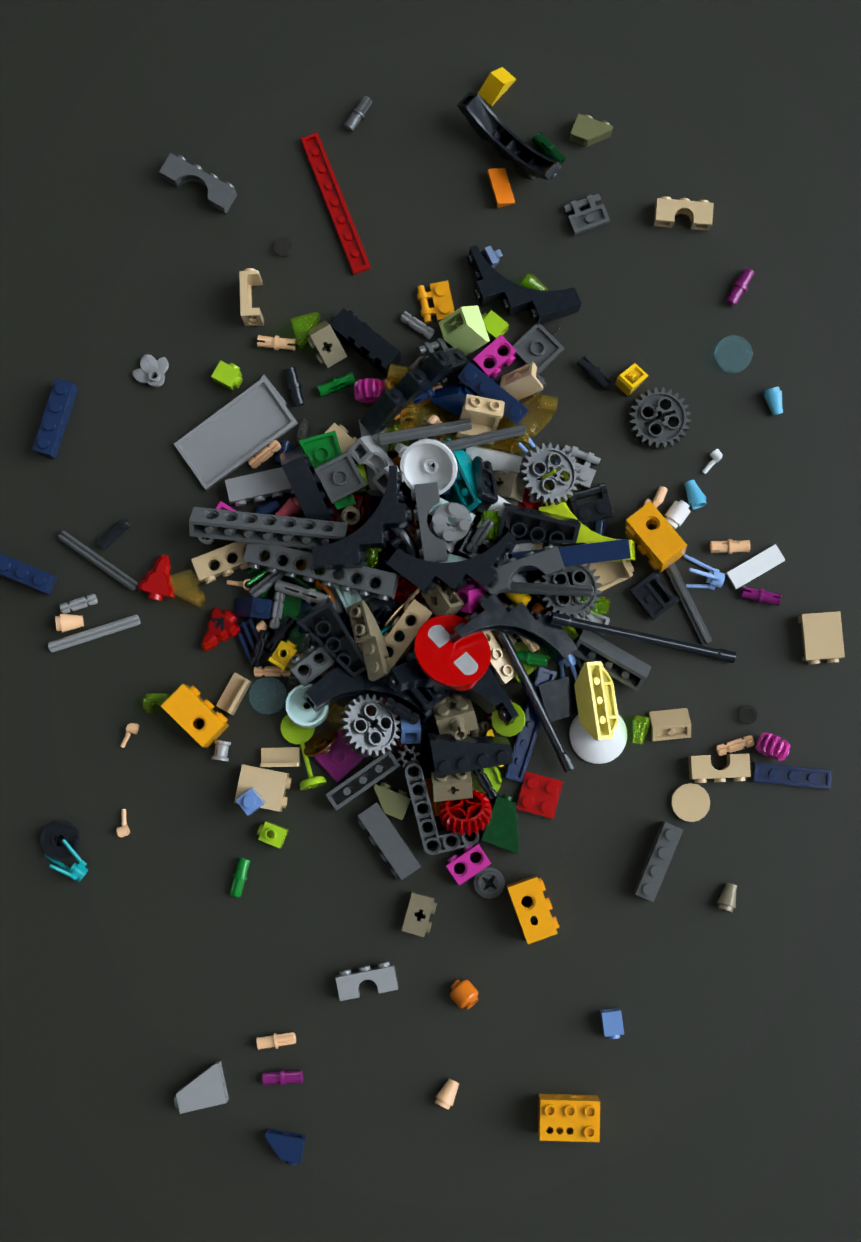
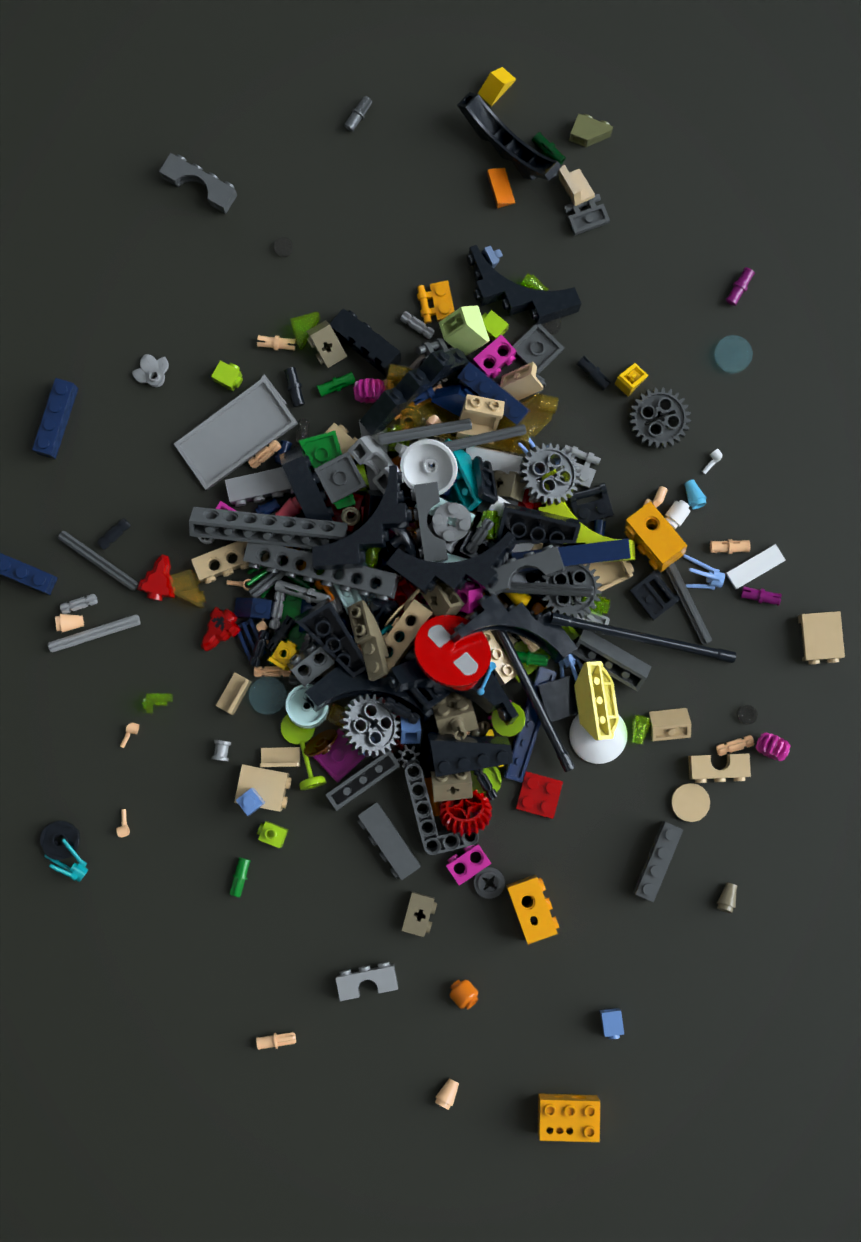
(189, 708): light orange piece -> none
(203, 1091): light grey slope -> none
(249, 315): tan panel -> none
(282, 1077): magenta pin -> none
(286, 1145): dark blue slope -> none
(335, 203): red tile -> none
(392, 802): olive slope -> none
(480, 691): none -> dark azure hinge
(503, 825): dark green slope -> none
(575, 185): none -> tan panel
(698, 211): tan arch -> none
(774, 400): medium azure cone -> none
(791, 775): dark blue tile -> none

